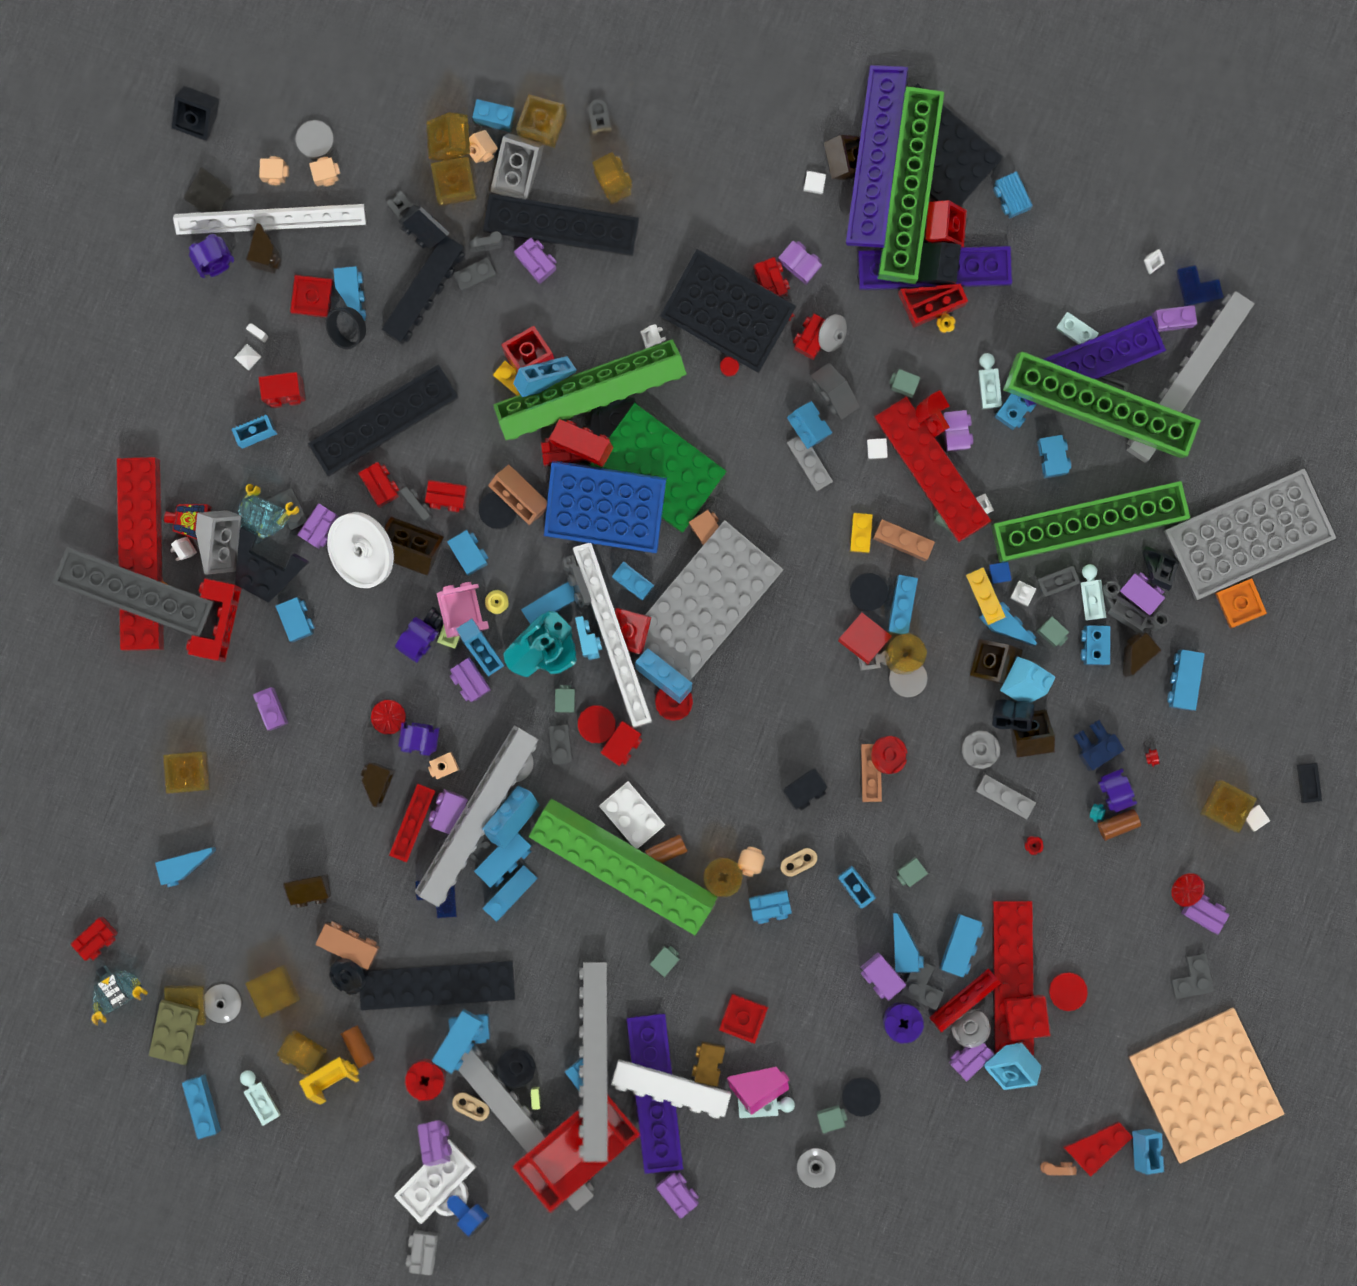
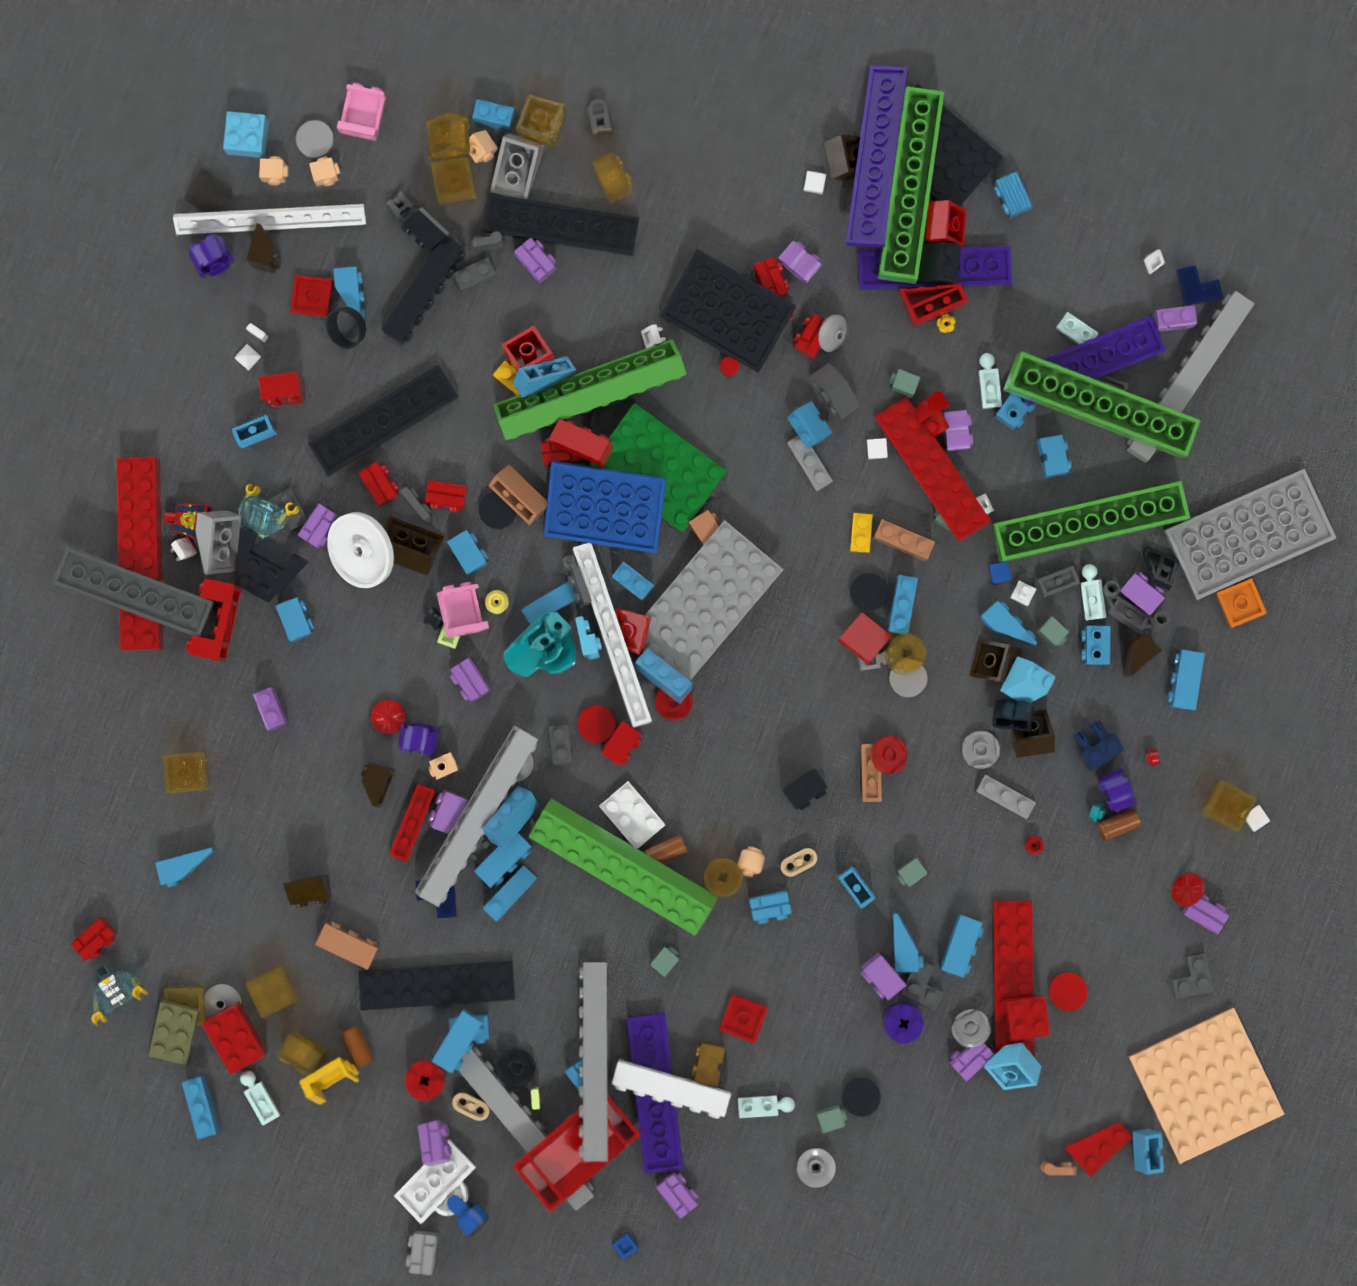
(194, 112): black slope -> none
(234, 1037): none -> red brick
(246, 134): none -> medium azure brick
(347, 976): black tile -> none
(362, 111): none -> bright pink panel
(416, 639): dark purple brick -> none
(480, 647): dark azure brick -> none
(565, 699): sand green brick -> none
(625, 1246): none -> blue tile
(758, 1087): dark pink slope -> none
(965, 1000): red plate -> none
(985, 596): yellow plate -> none
(1309, 783): black tile -> none

